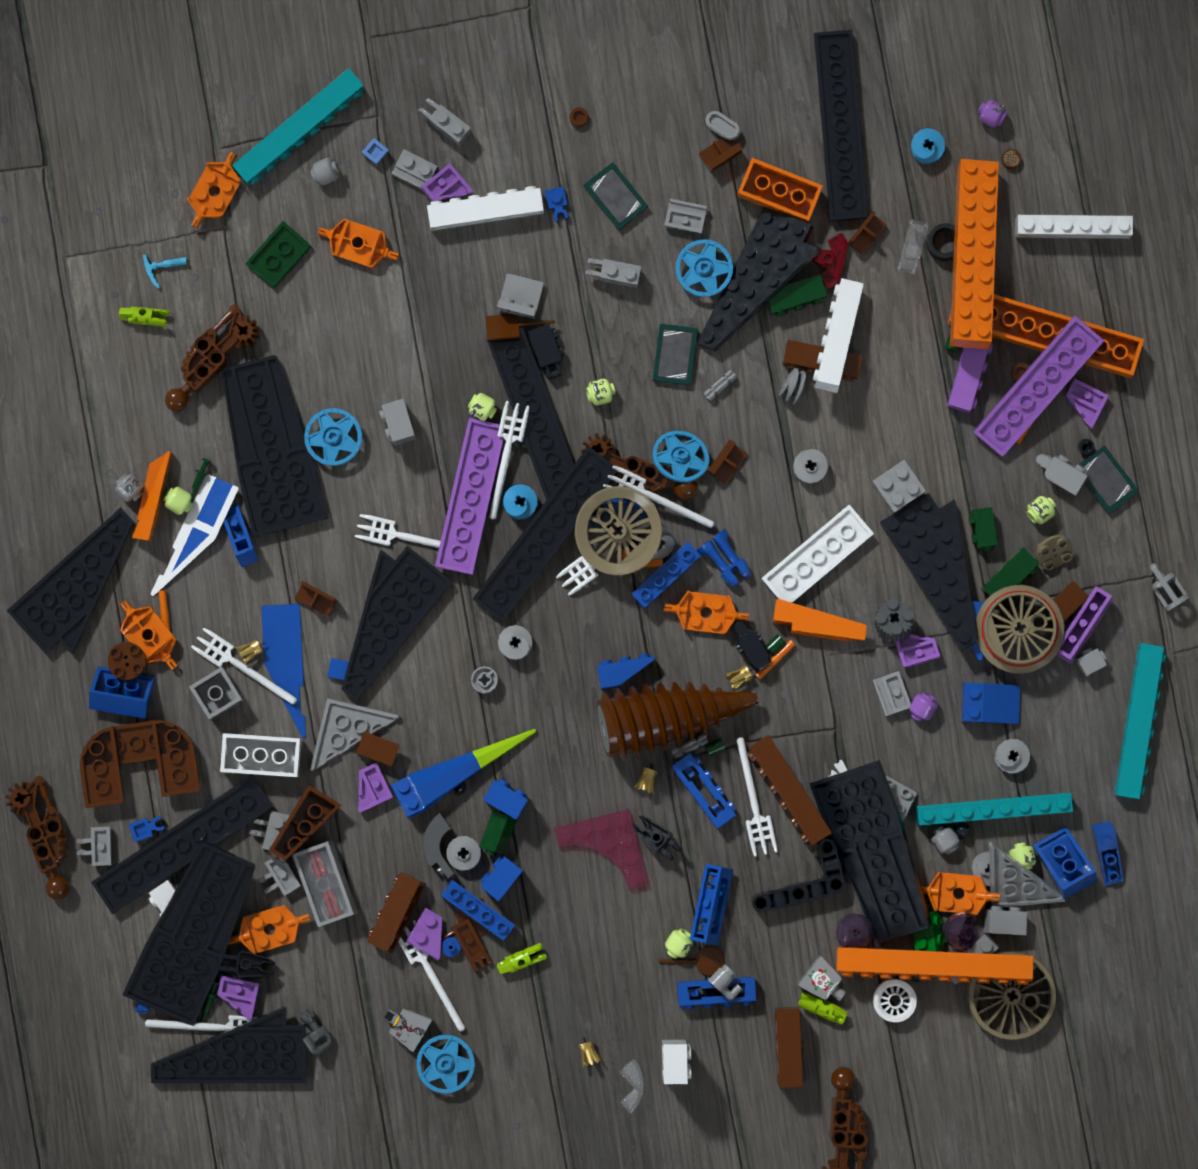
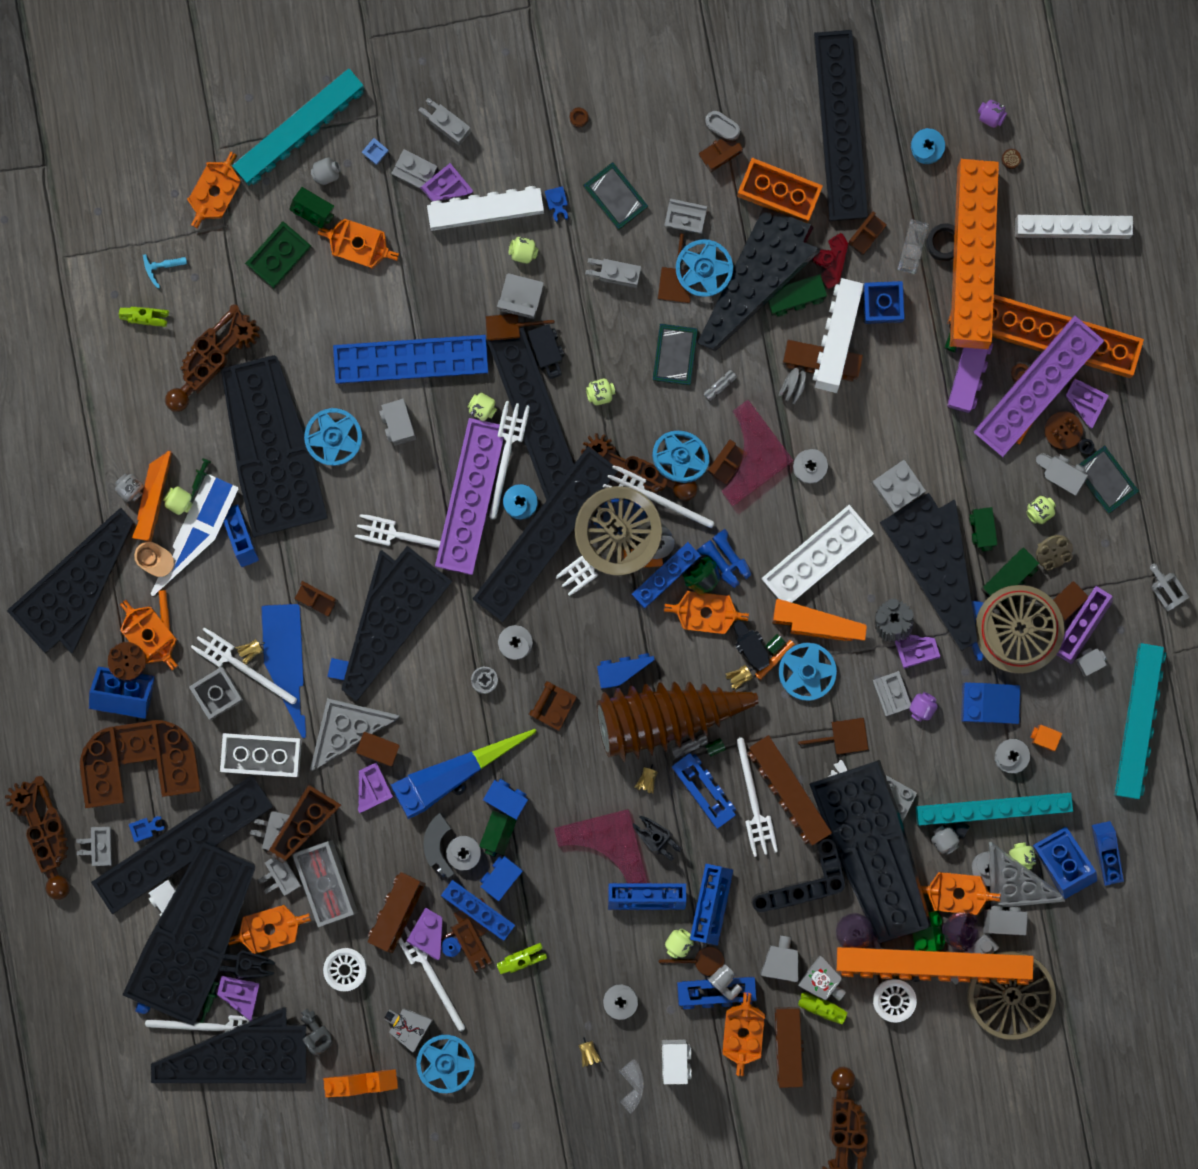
(154, 559): none -> light nougat cap
(312, 208): none -> dark green brick
(355, 956): none -> white wheel
(360, 1083): none -> orange arch
(410, 359): none -> blue plate
(523, 250): none -> yellowish green head
(558, 709): none -> reddish brown plate
(627, 994): none -> light grey piece
(646, 896): none -> blue brick
(669, 286): none -> reddish brown piece
(703, 576): none -> dark green cone
(743, 1048): none -> orange plate
(761, 456): none -> clear pink plate
(781, 961): none -> light grey torso
(807, 671): none -> dark azure wheel
(847, 736): none -> reddish brown piece
(883, 302): none -> blue brick
(1045, 737): none -> orange brick
(1056, 436): none -> reddish brown plate

